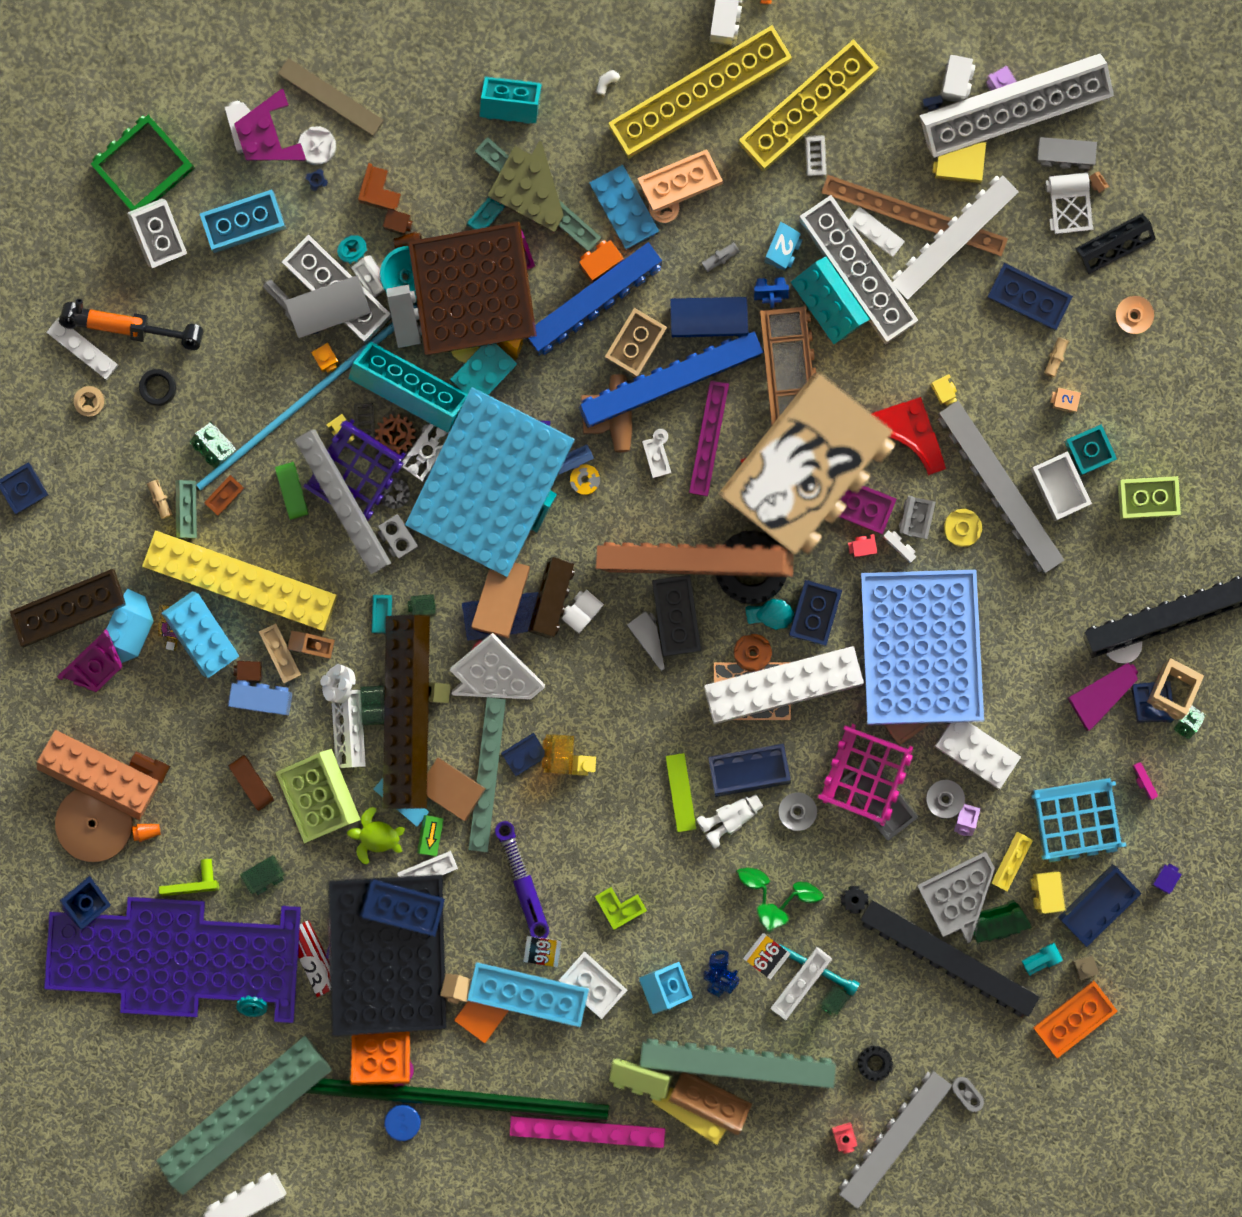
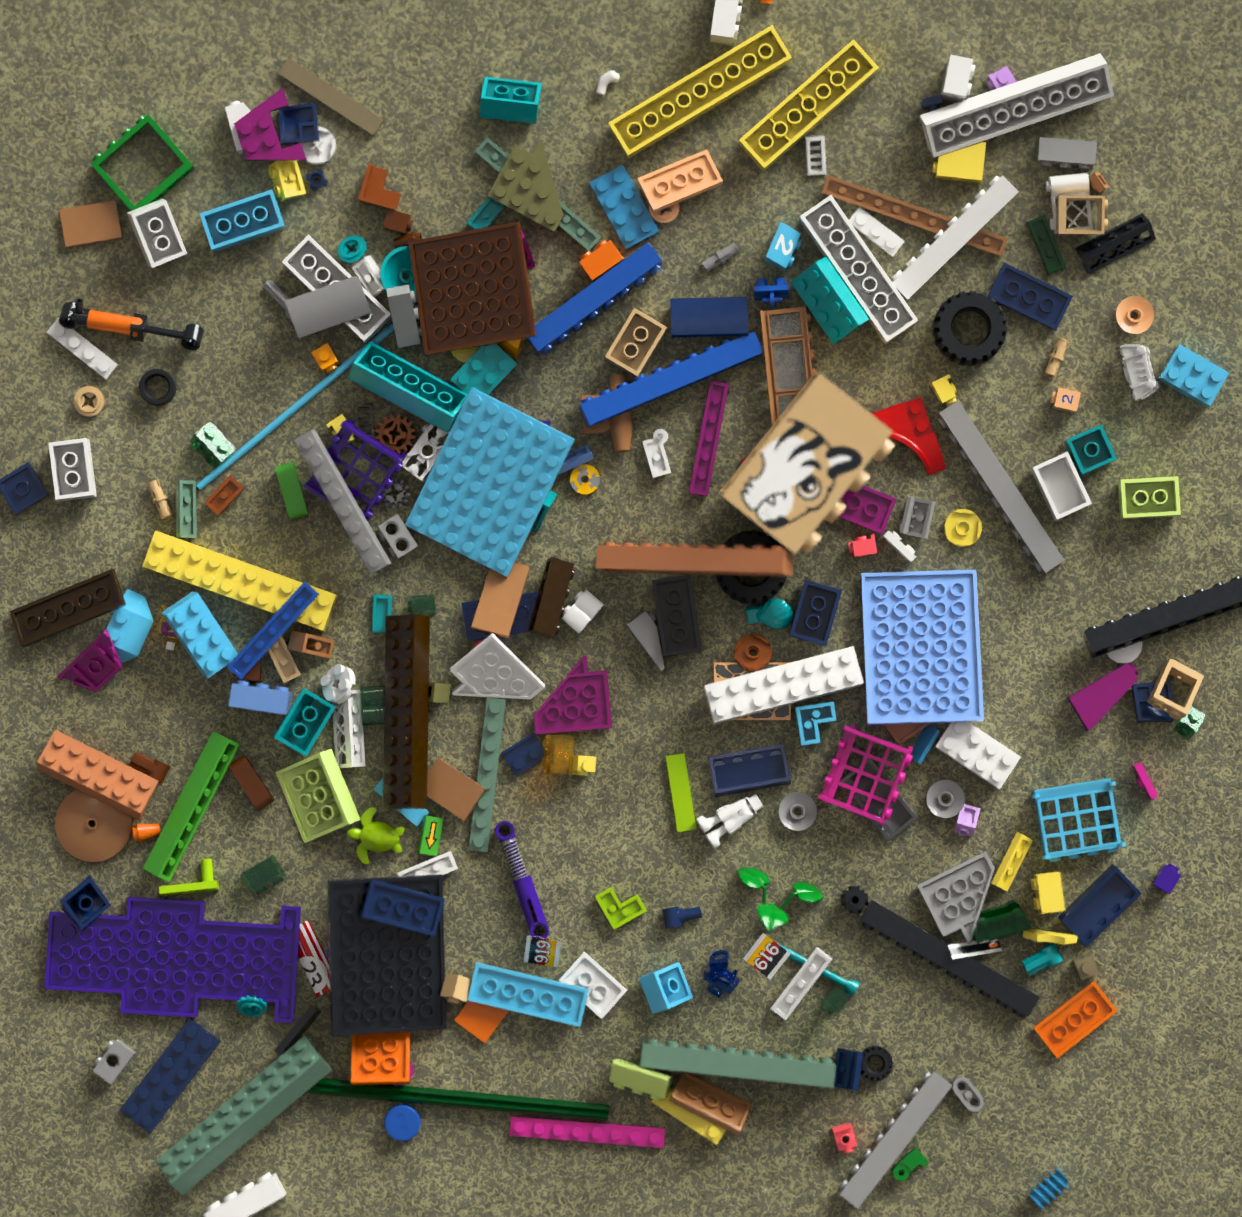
(72, 469): none -> white brick
(90, 223): none -> medium nougat tile
(105, 1069): none -> light grey brick
(170, 1075): none -> dark blue plate
(191, 806): none -> bright green brick
(273, 630): none -> blue plate
(286, 179): none -> light yellow bracket
(298, 1030): none -> black tile
(299, 124): none -> dark blue plate
(304, 721): none -> teal slope
(577, 703): none -> magenta wing
(676, 916): none -> dark blue pin
(808, 719): none -> medium azure brick
(848, 1069): none -> dark blue plate
(908, 1163): none -> green leg
(924, 744): none -> dark azure slope
(965, 950): none -> sticker
(969, 302): none -> black tyre
(1046, 245): none -> dark green tile
(1049, 1188): none -> dark azure piece
(1050, 936): none -> light yellow tile
(1102, 206): none -> tan window
(1138, 370): none -> white piece
(1193, 376): none -> medium azure brick

